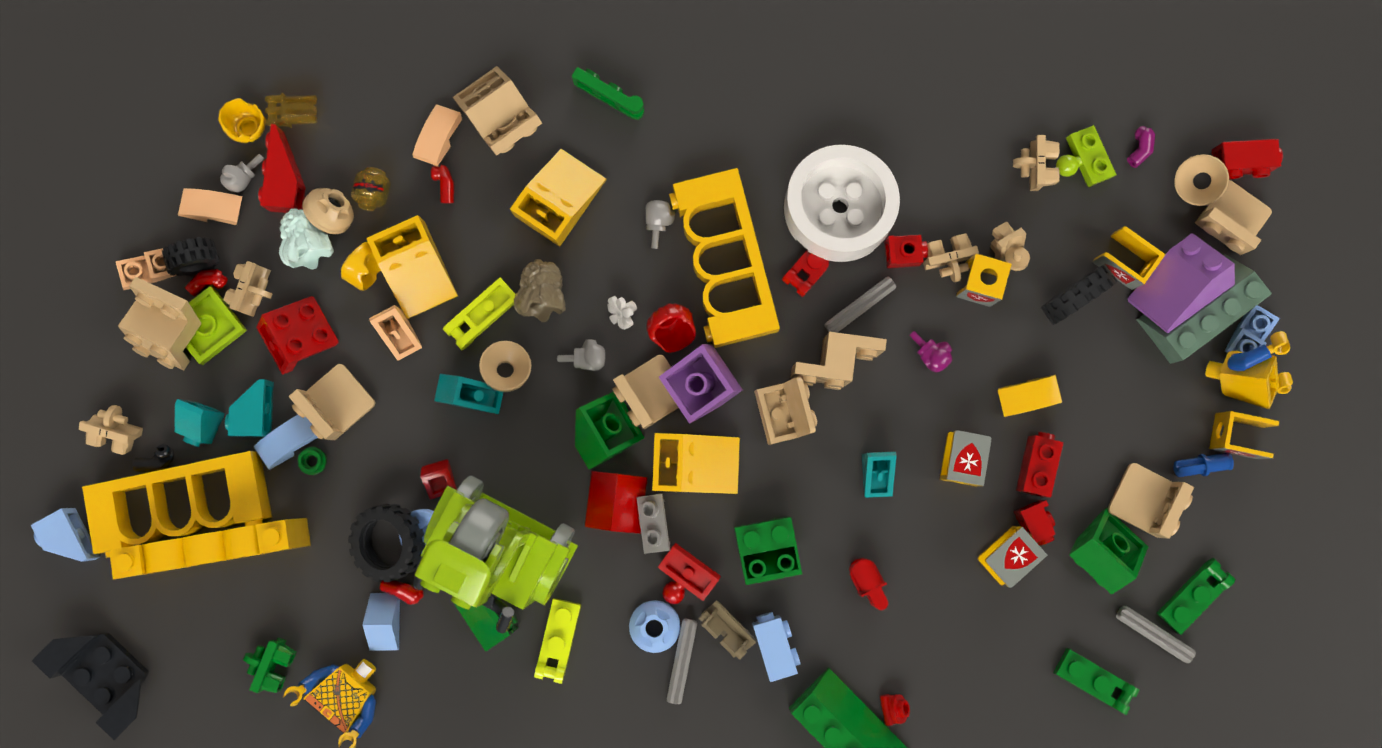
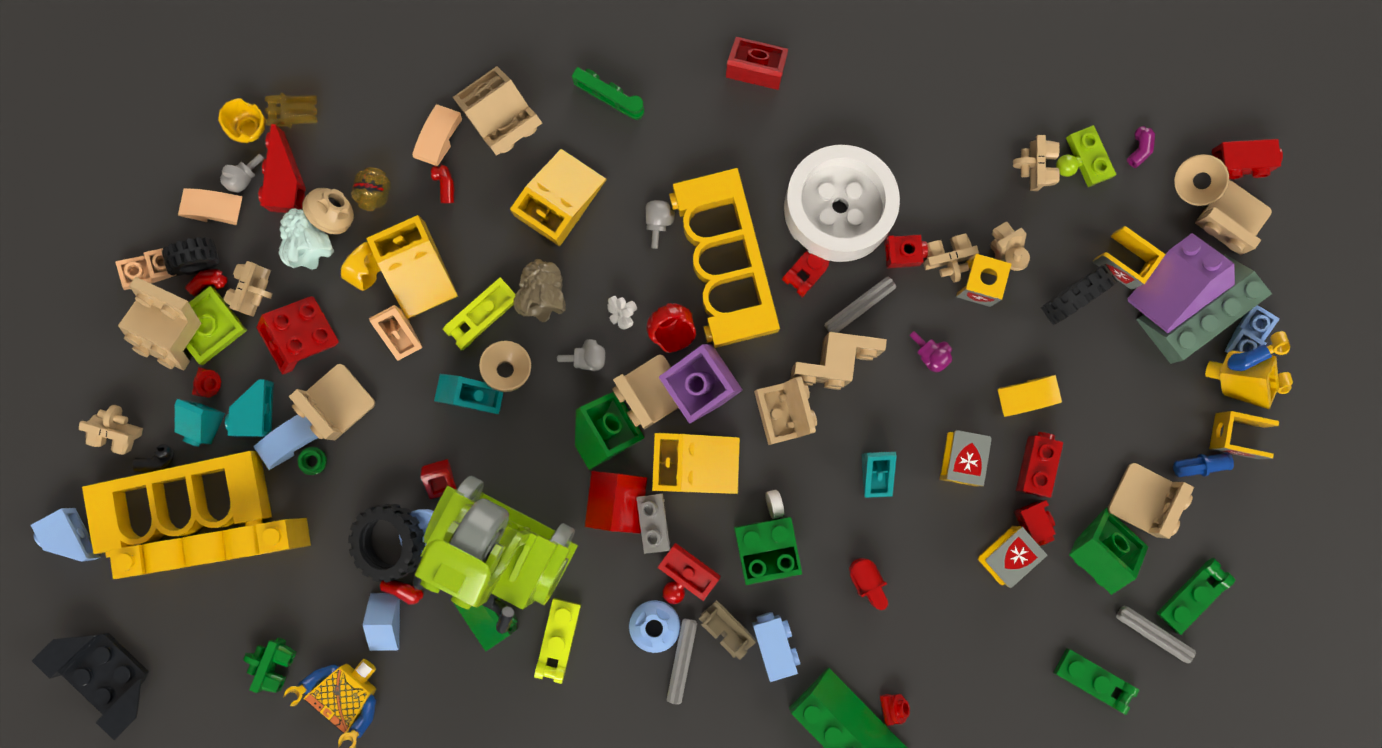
(206, 383): none -> red plate
(756, 63): none -> red slope
(774, 504): none -> white tile

